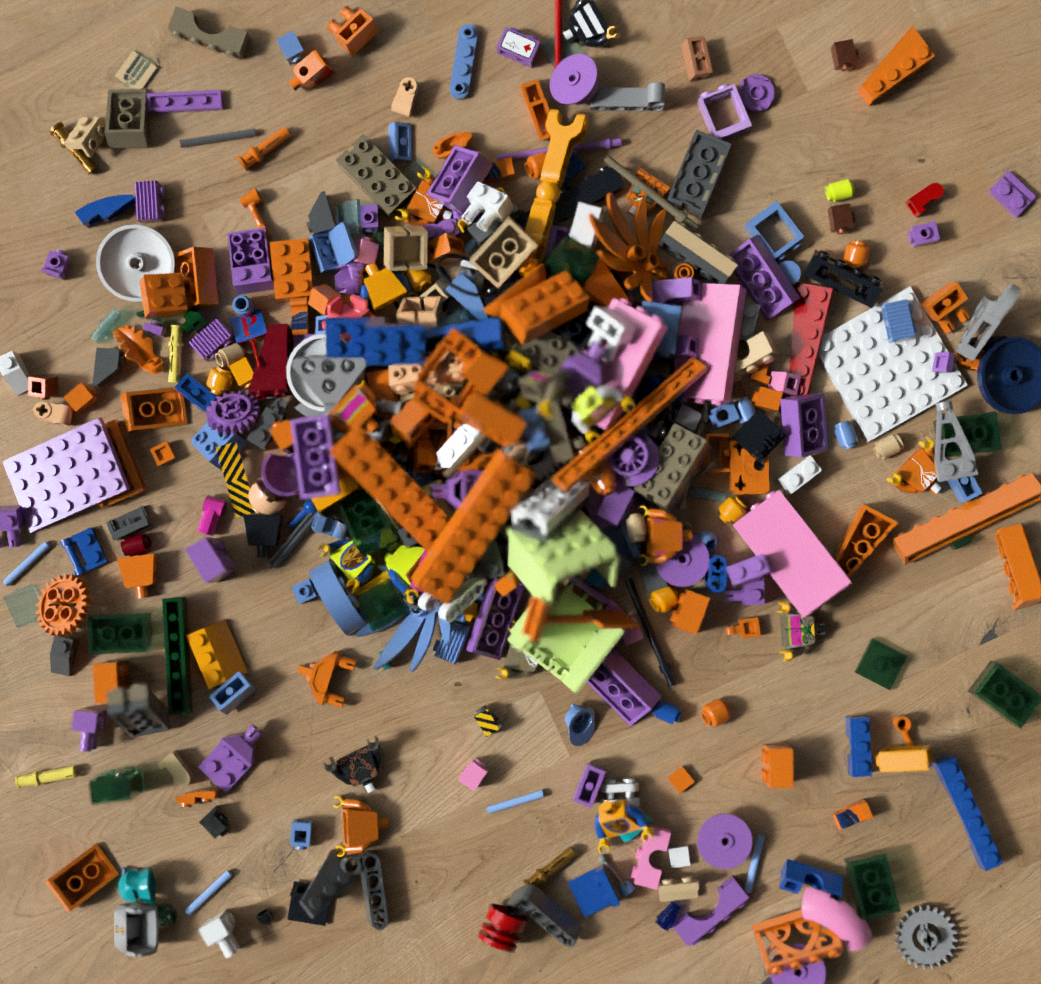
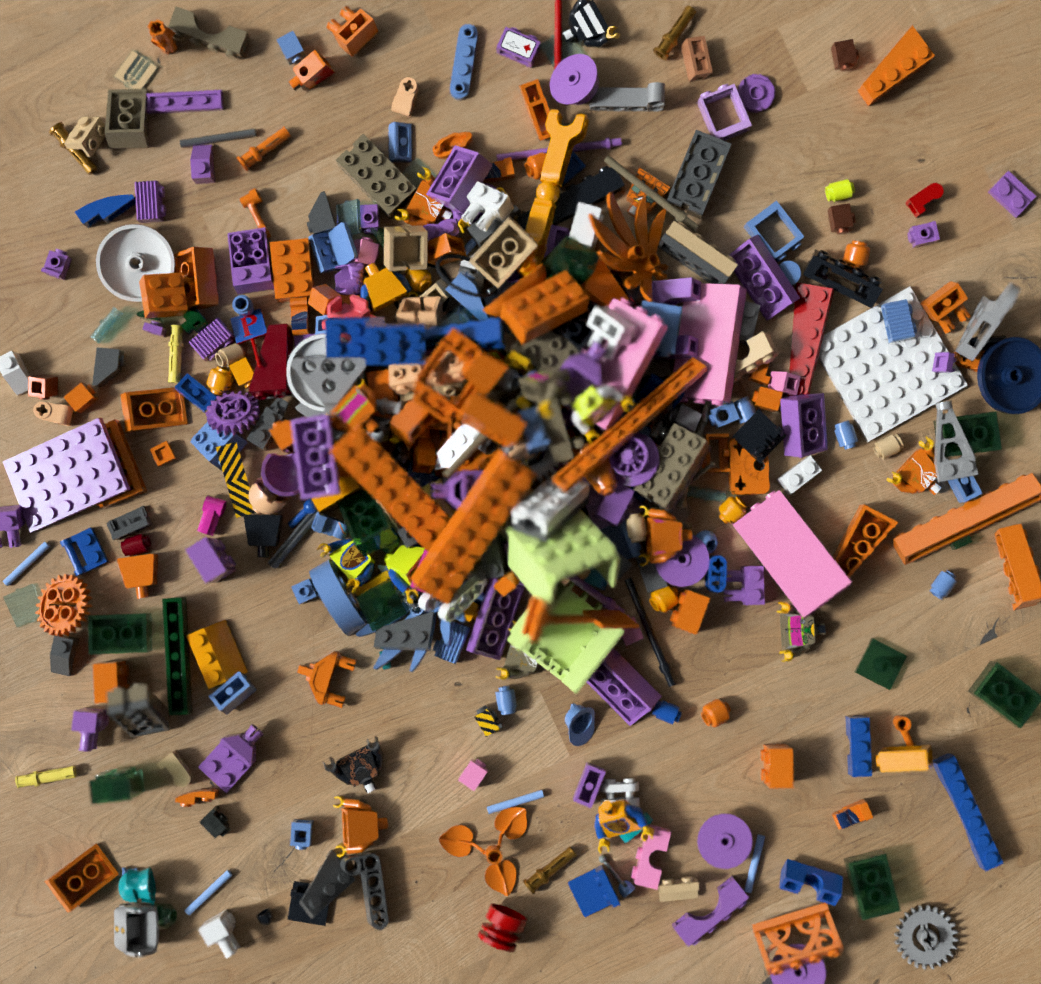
(138, 348): orange plant -> none
(162, 36): none -> orange piece
(202, 164): none -> medium lavender slope
(407, 634): none -> dark grey wing
(501, 874): none -> orange plant
(506, 700): none -> medium blue brick
(545, 912): dark grey beam -> none
(668, 916): clear blue cone -> none
(670, 39): none -> pearl gold pin
(679, 856): white tile -> none
(680, 271): orange wheel -> none
(680, 779): orange tile -> none
(747, 628): orange plate -> none
(749, 570): medium lavender brick -> none
(837, 917): bright pink brick -> none
(943, 584): none -> medium blue brick

